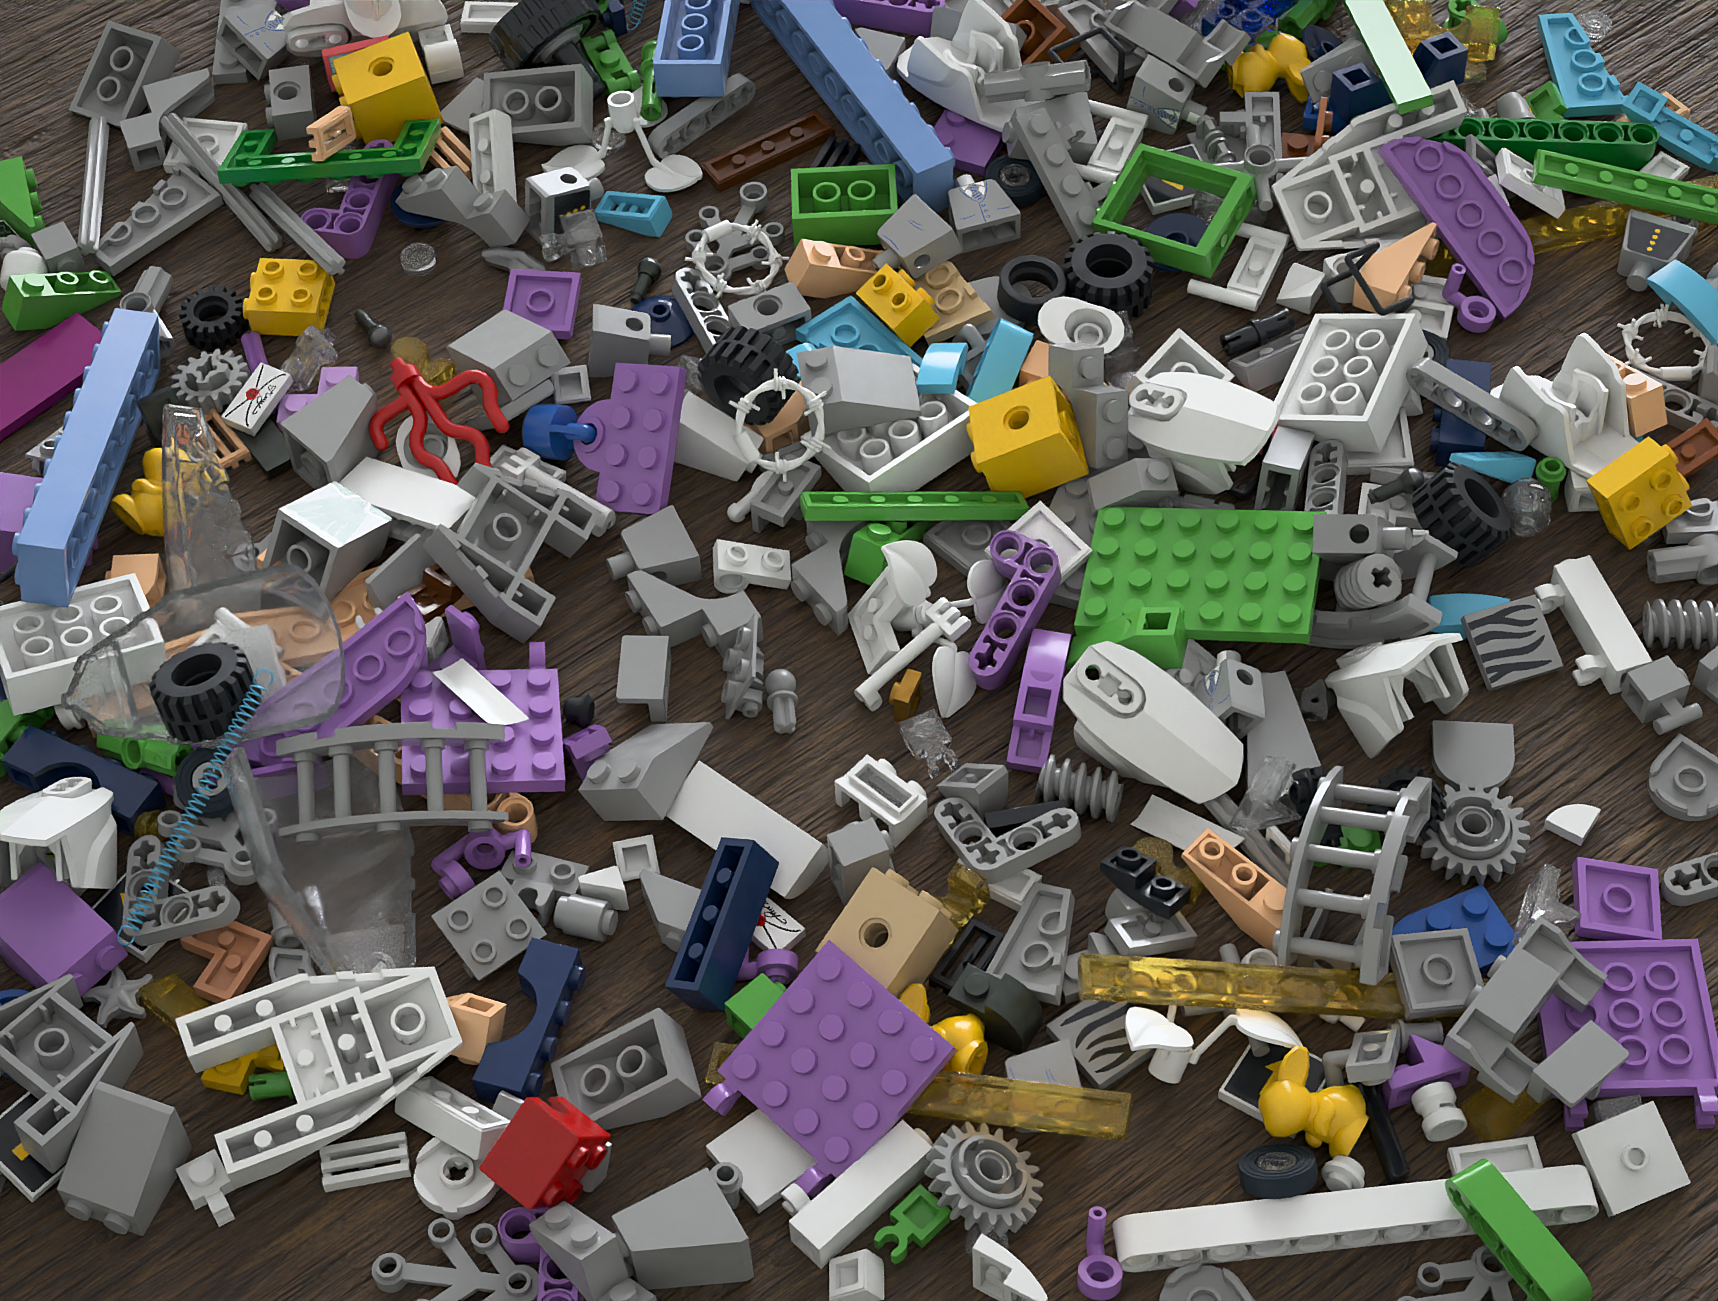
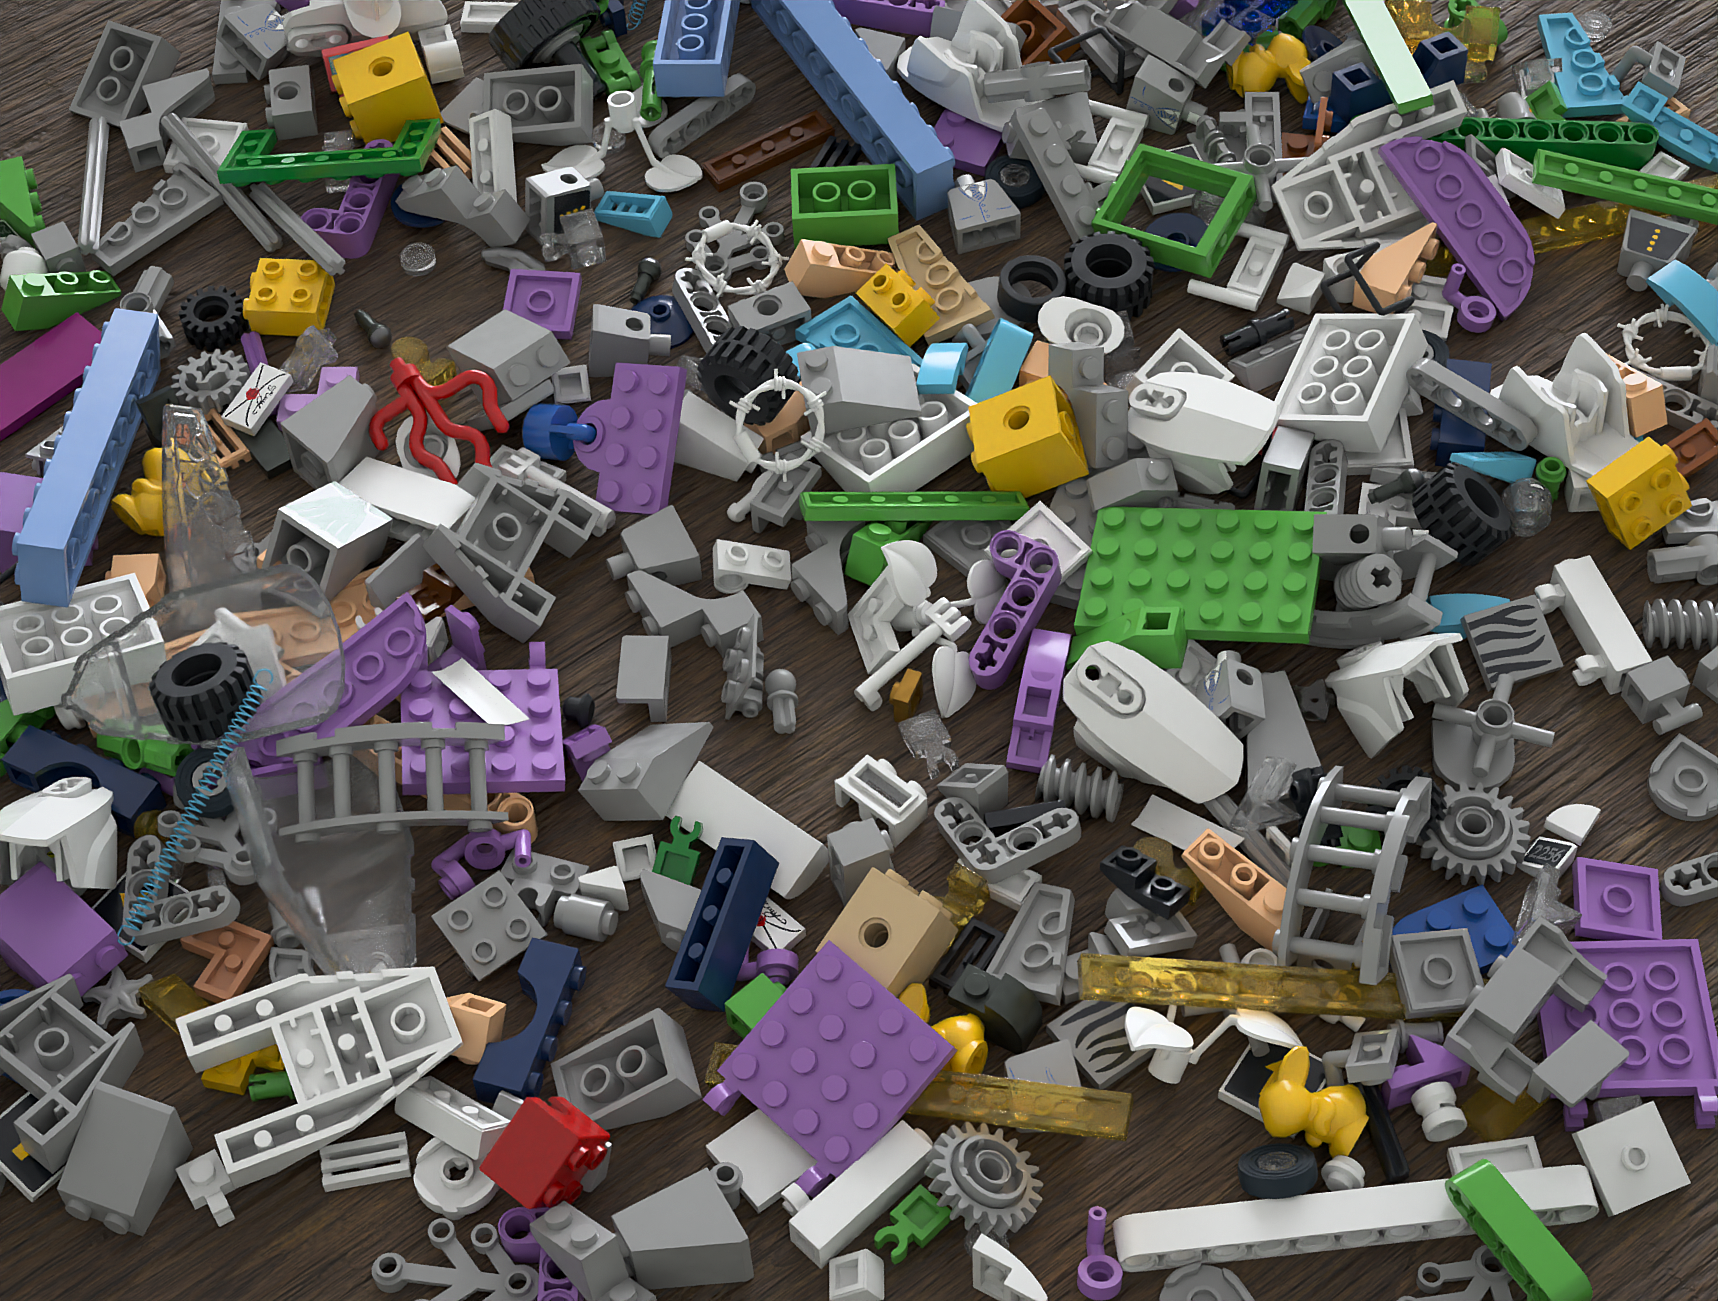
(328, 127): light nougat tile -> none
(678, 859): none -> green plate
(916, 239): light grey torso -> none
(1503, 727): none -> light grey bar
(1534, 74): none -> clear slope
(1549, 851): none -> slope
(1661, 65): none -> light grey plate

